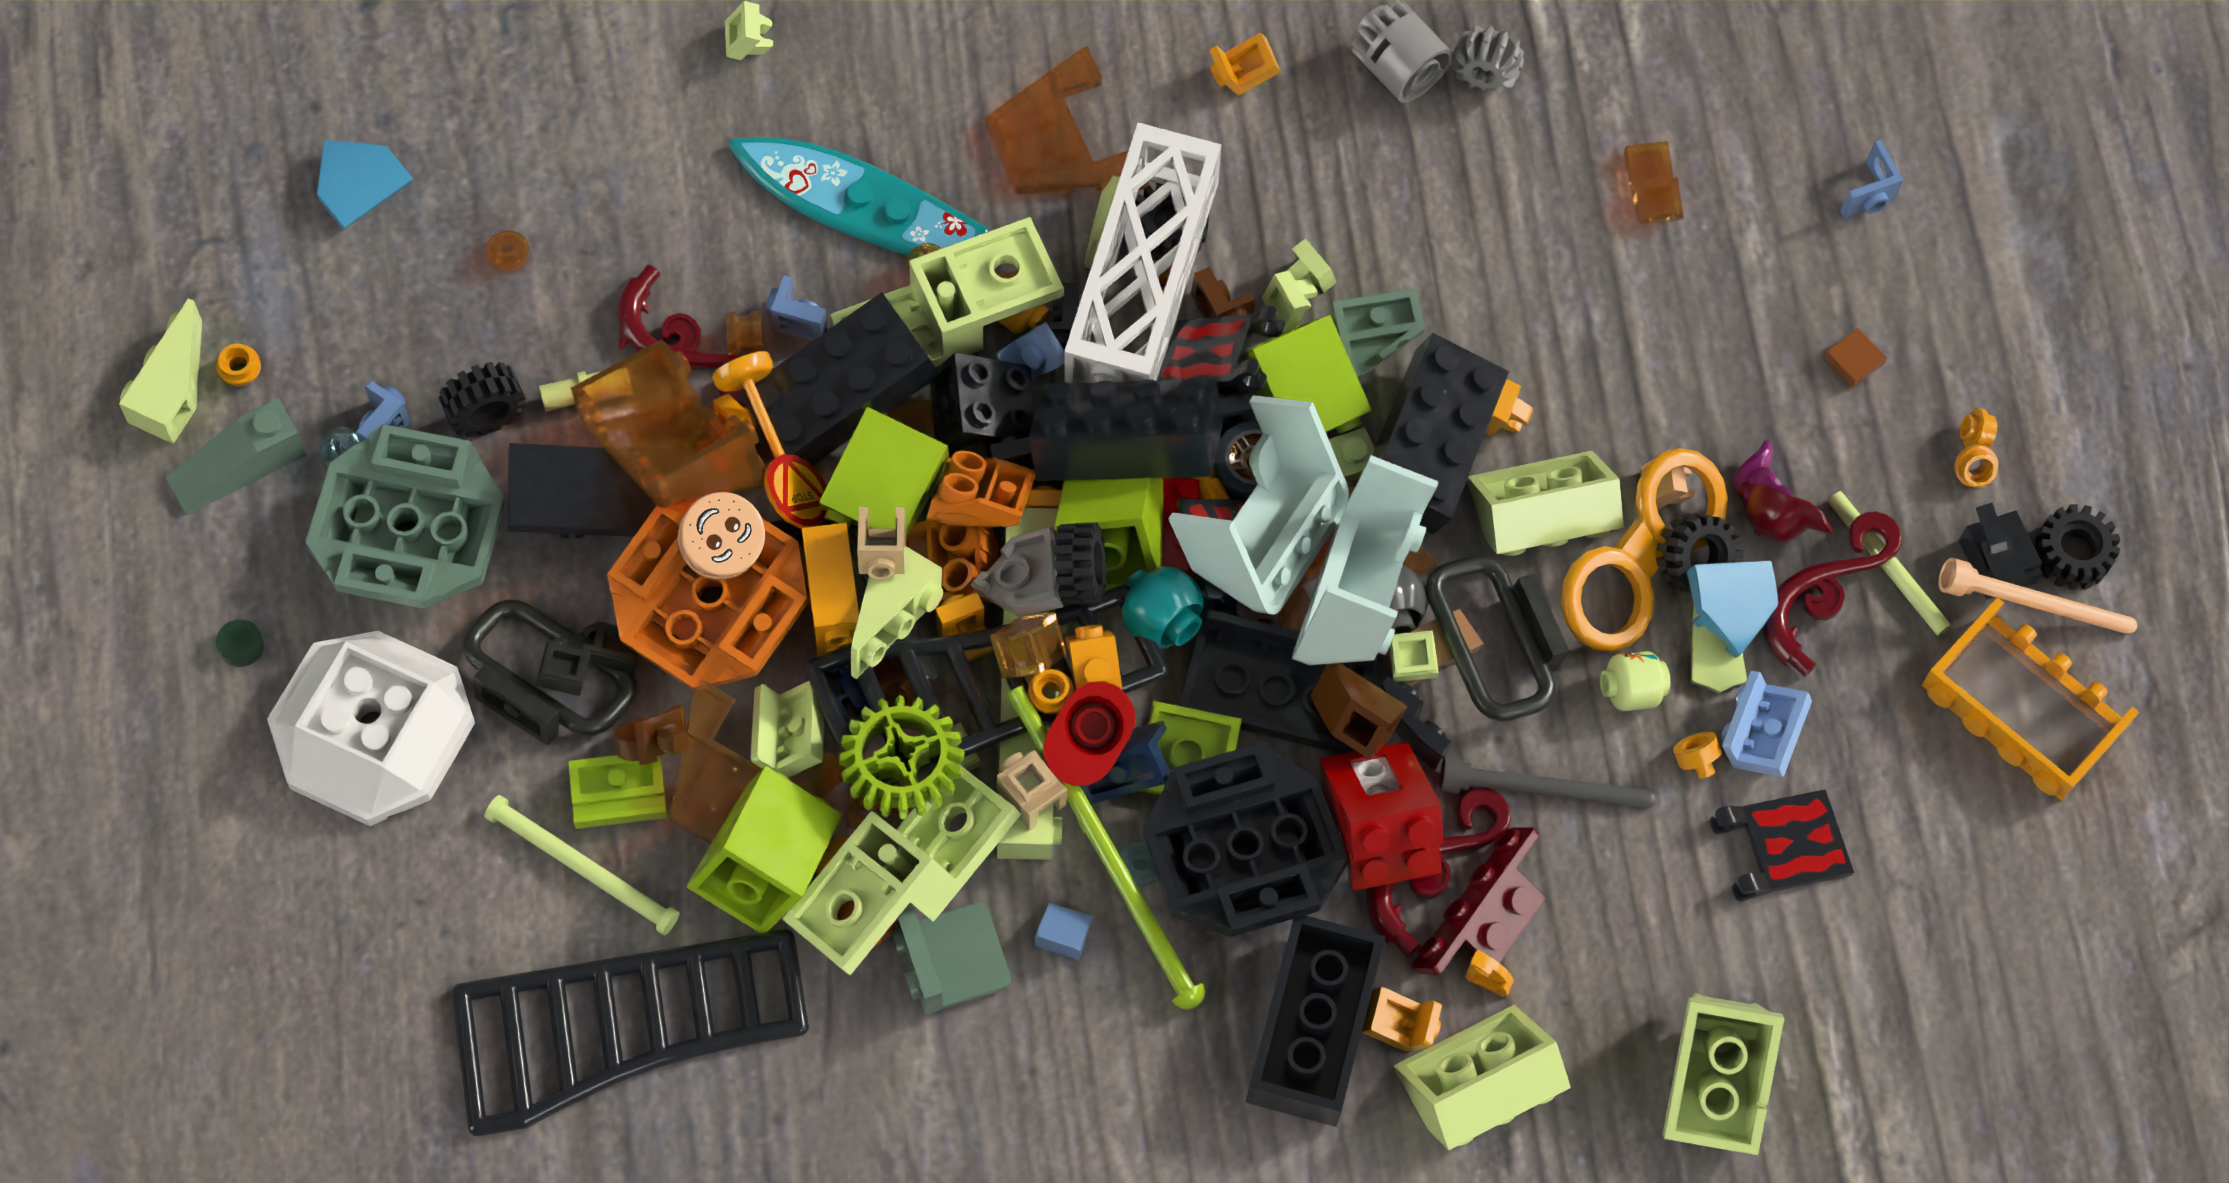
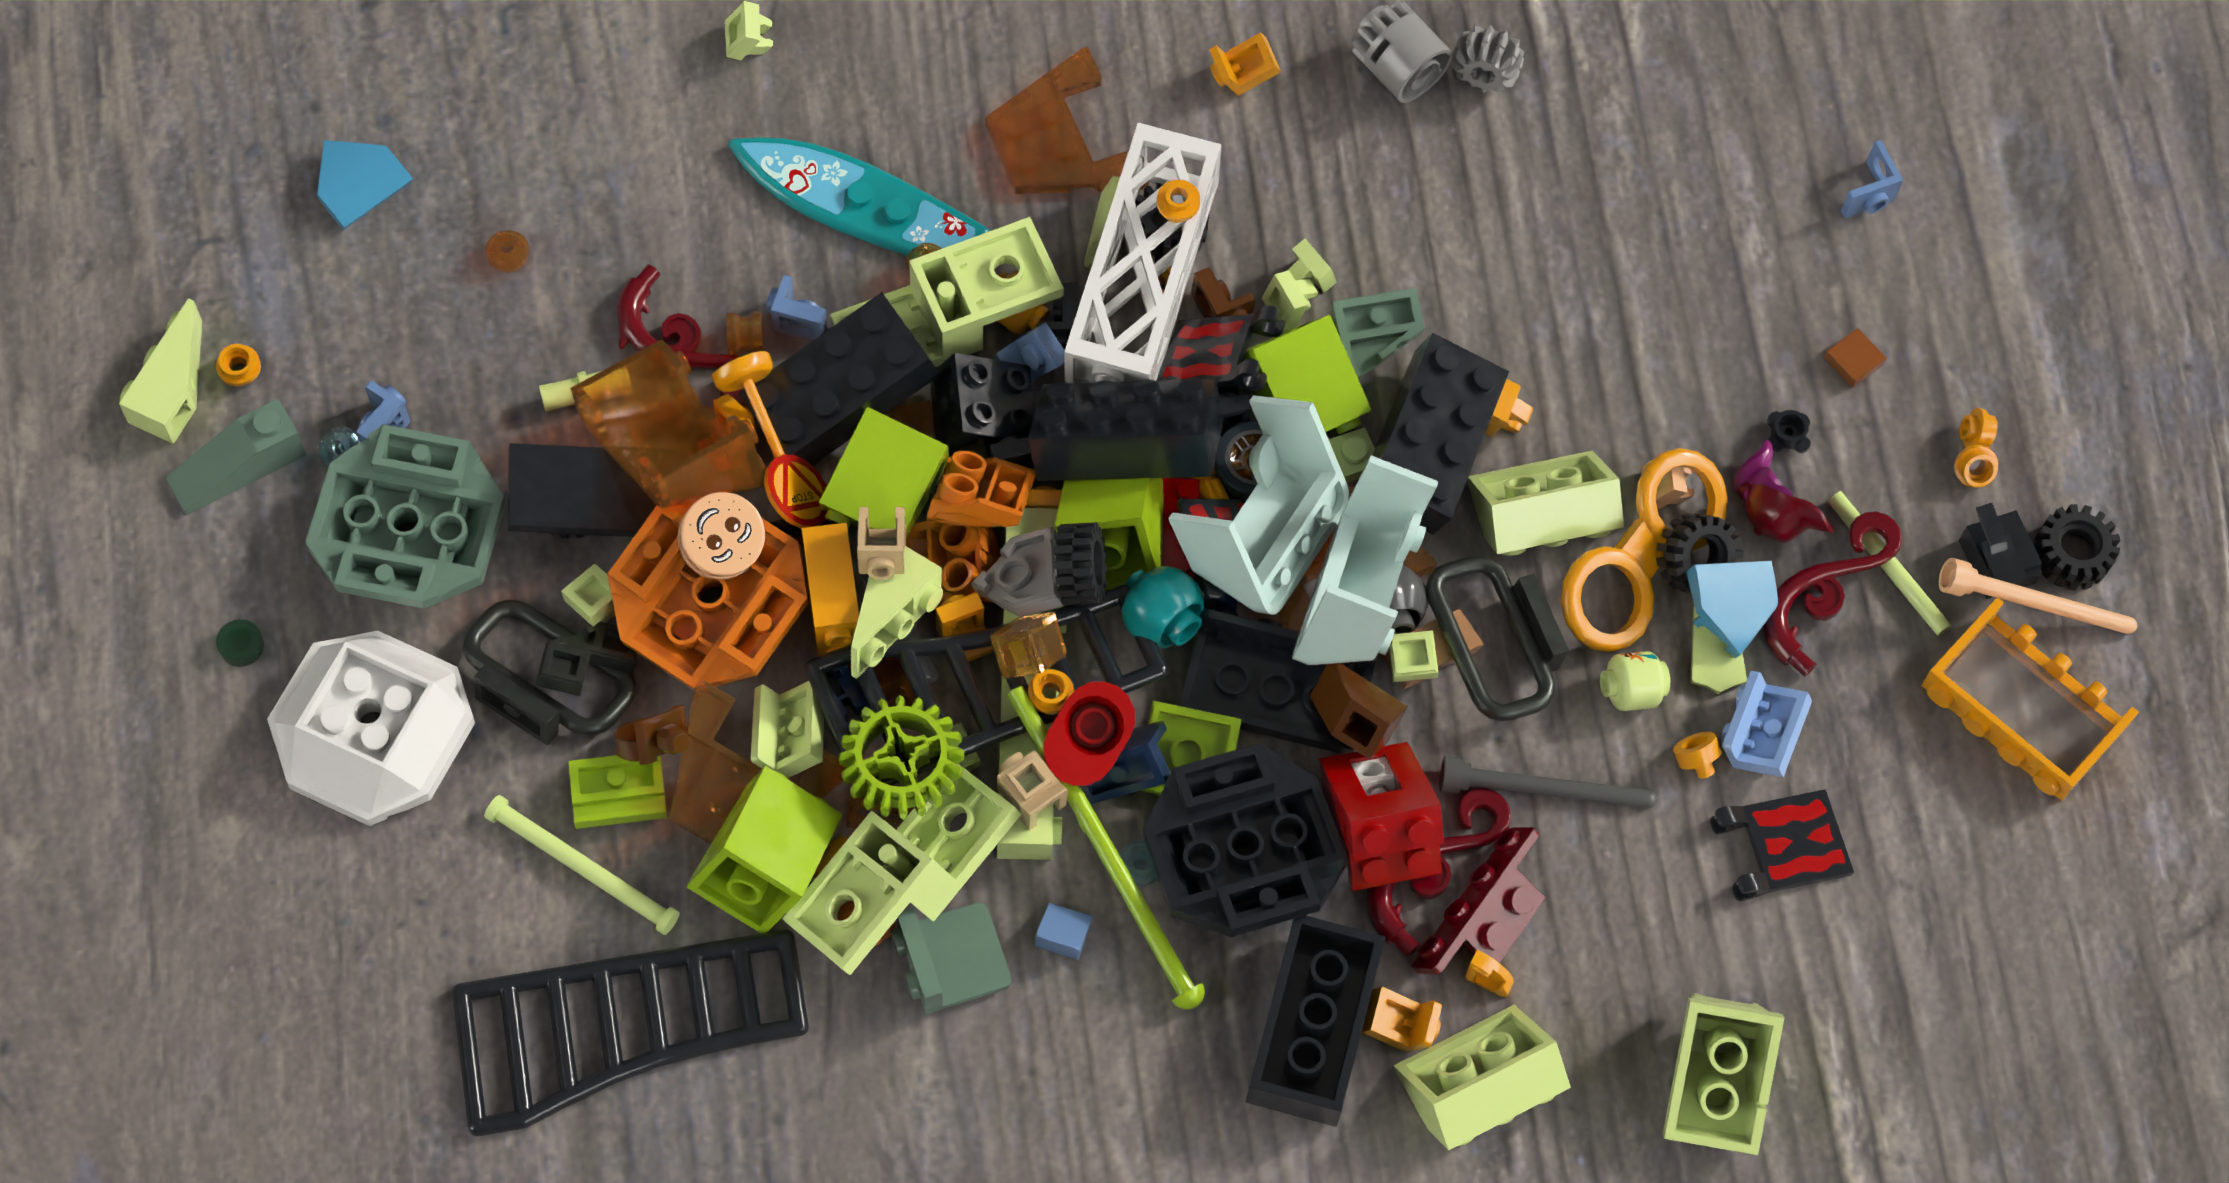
(482, 399): black tyre -> none
(591, 596): none -> yellowish green tile
(1093, 656): light orange bracket -> none
(1178, 211): none -> light orange plate
(1425, 737): black slope -> none
(1652, 182): clear orange slope -> none
(1793, 421): none -> black plate

